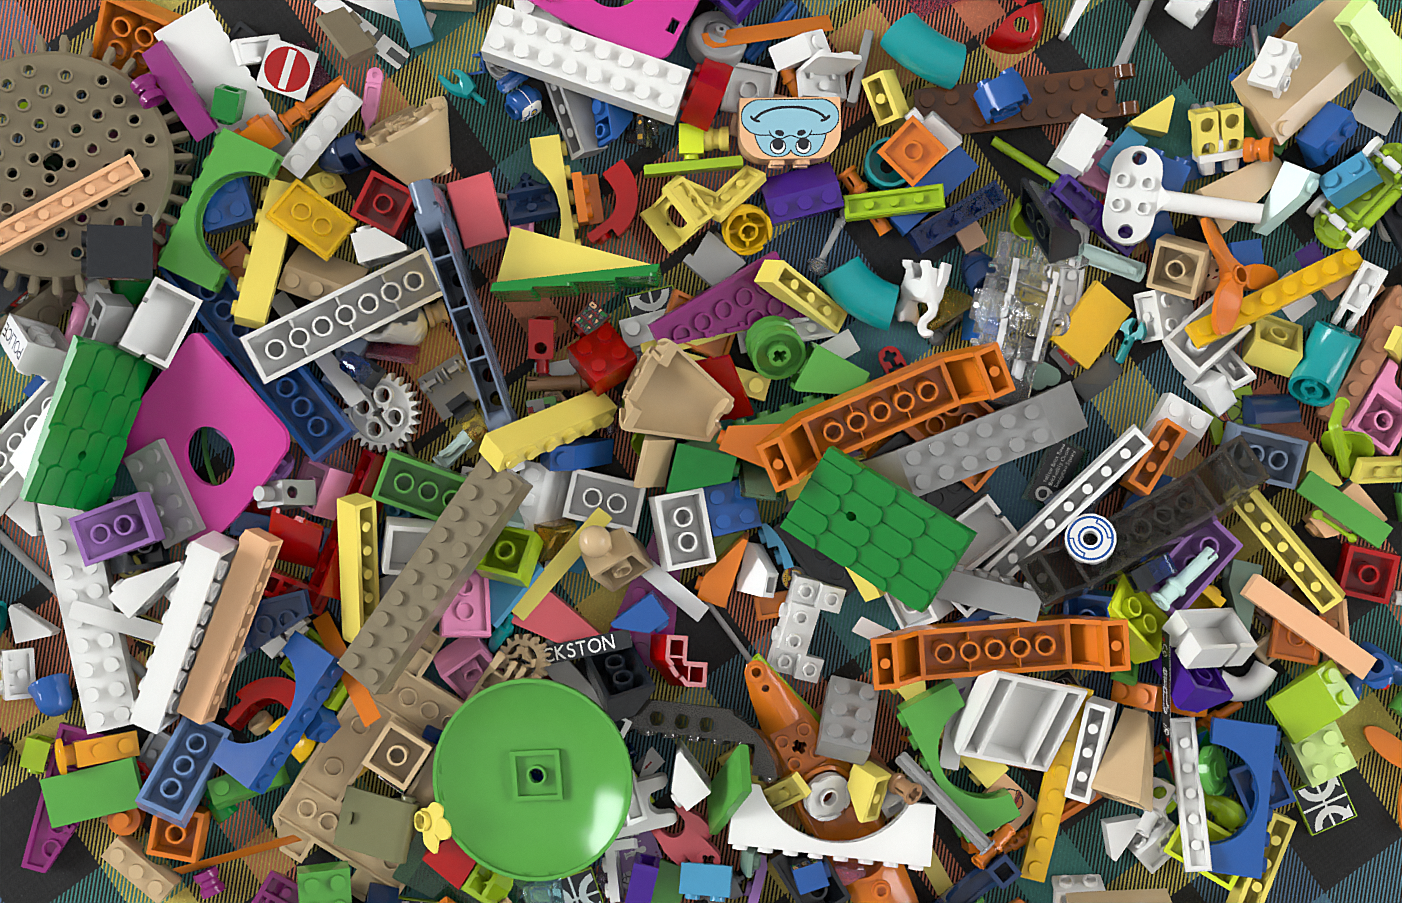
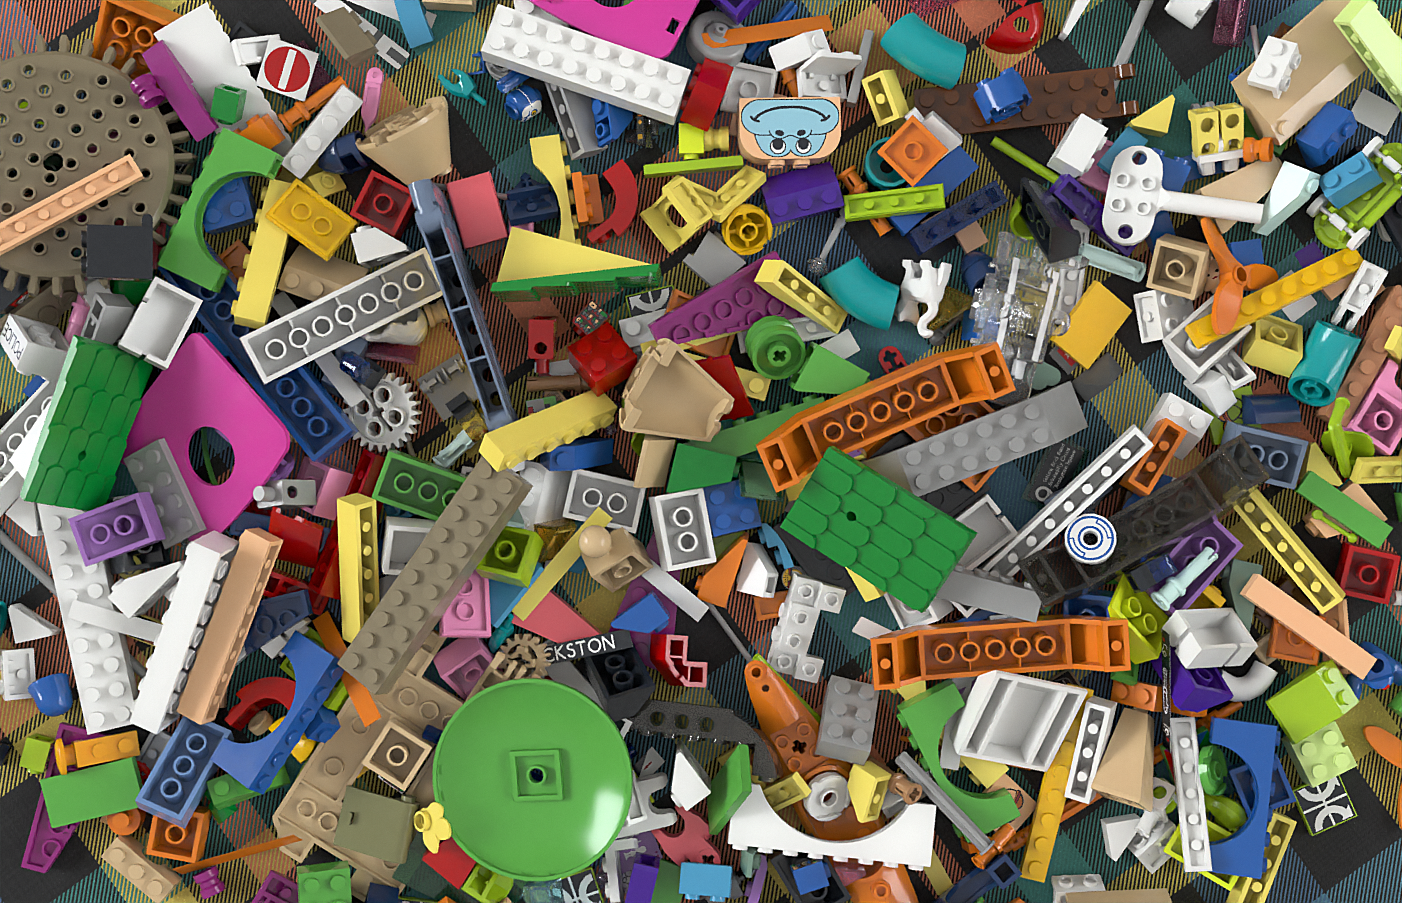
(742, 441): orange slope -> none
(1129, 338): teal bar -> none

